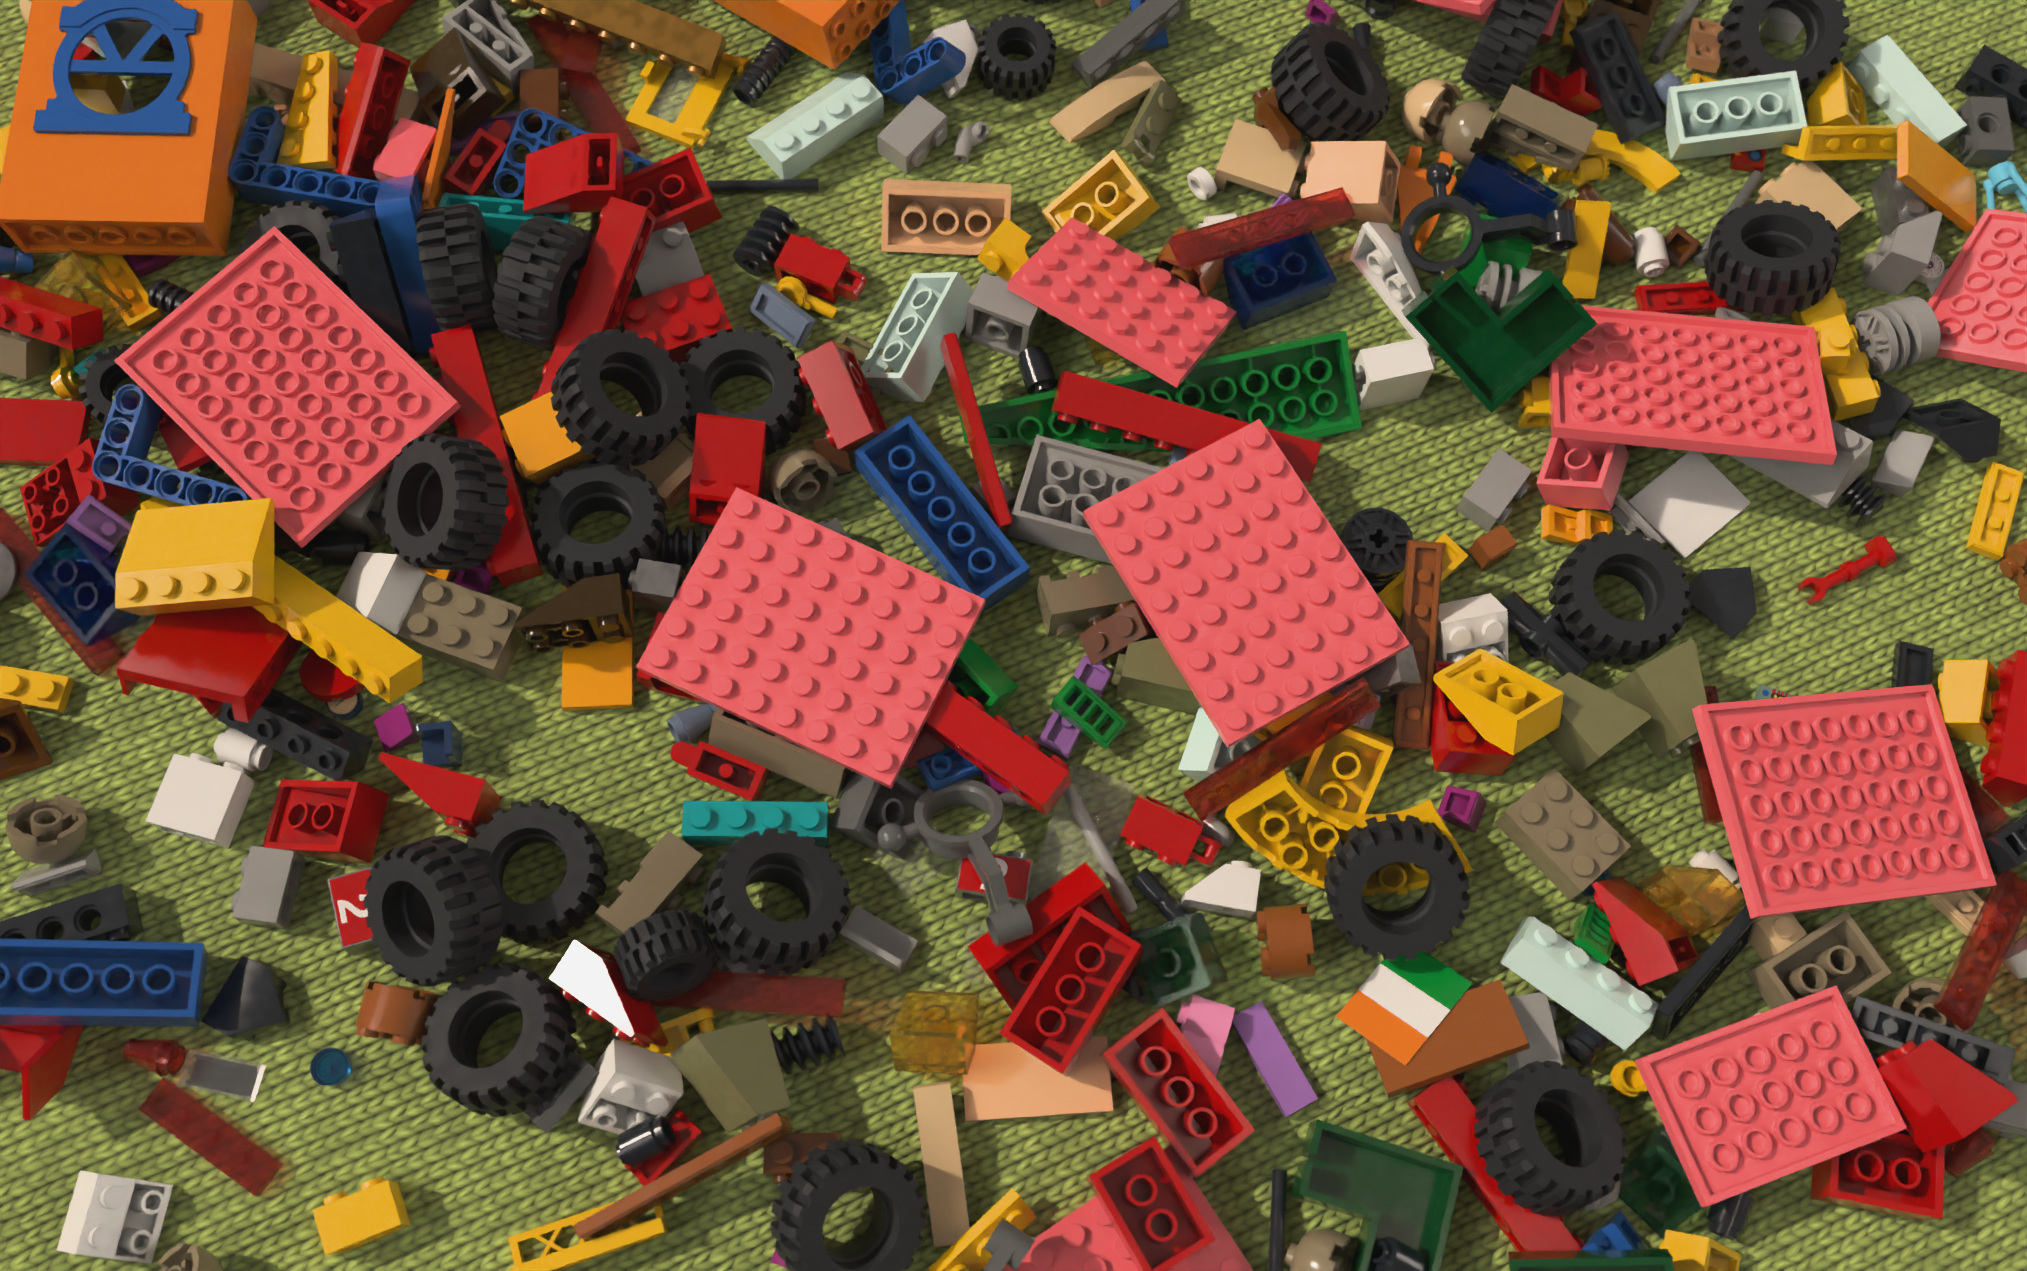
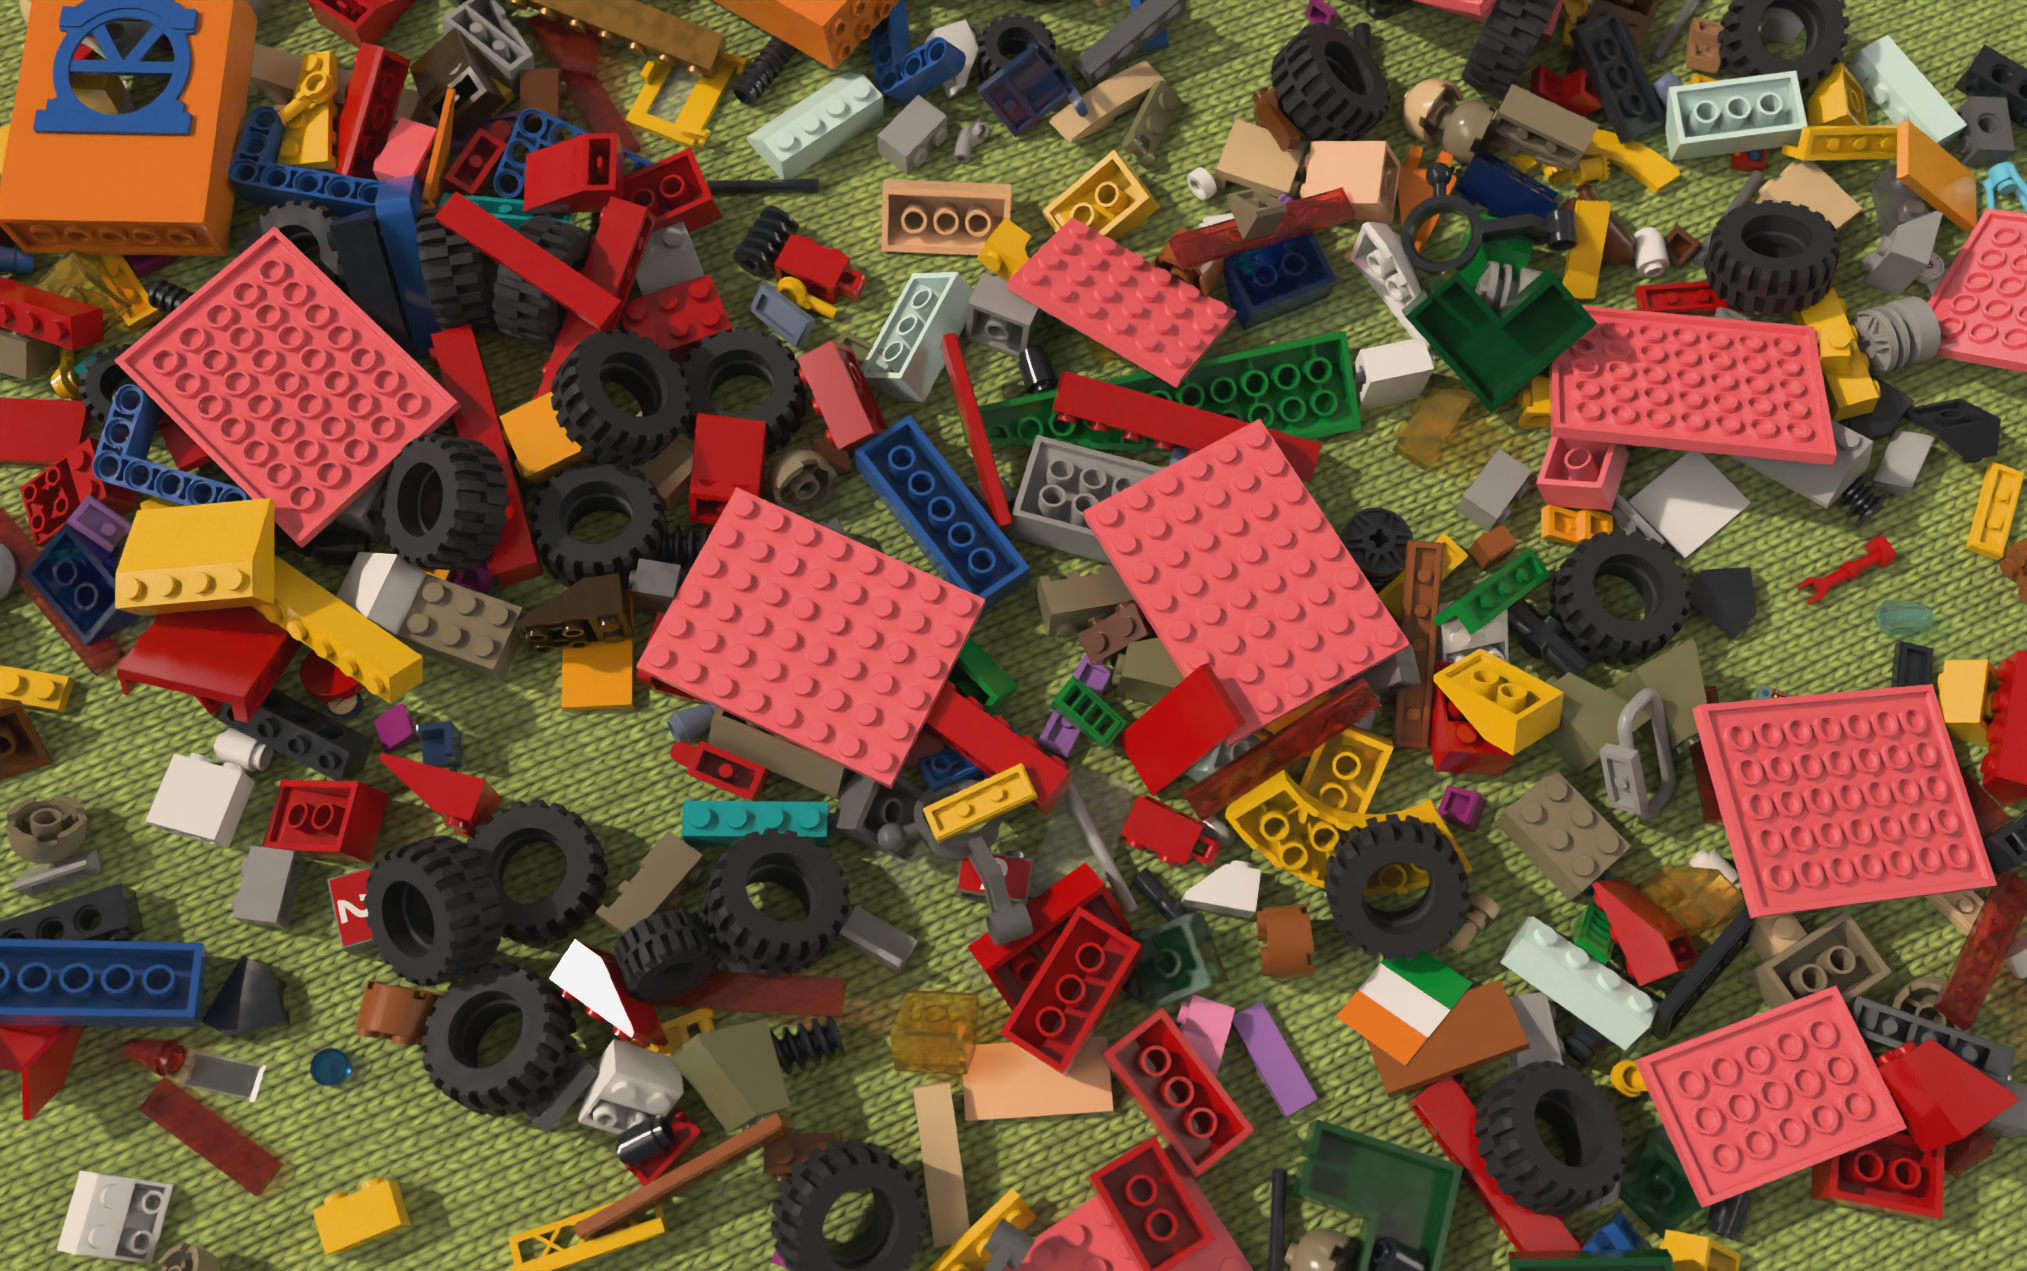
(317, 89): none -> yellow plate
(529, 261): none -> red tile
(980, 803): none -> yellow tile
(1030, 89): none -> dark blue piece
(1181, 729): none -> red tile
(1256, 212): none -> dark tan slope
(1431, 425): none -> clear yellow slope
(1483, 909): none -> tan piece
(1496, 592): none -> green fence
(1623, 765): none -> light grey bar
(1903, 617): none -> clear light blue brick

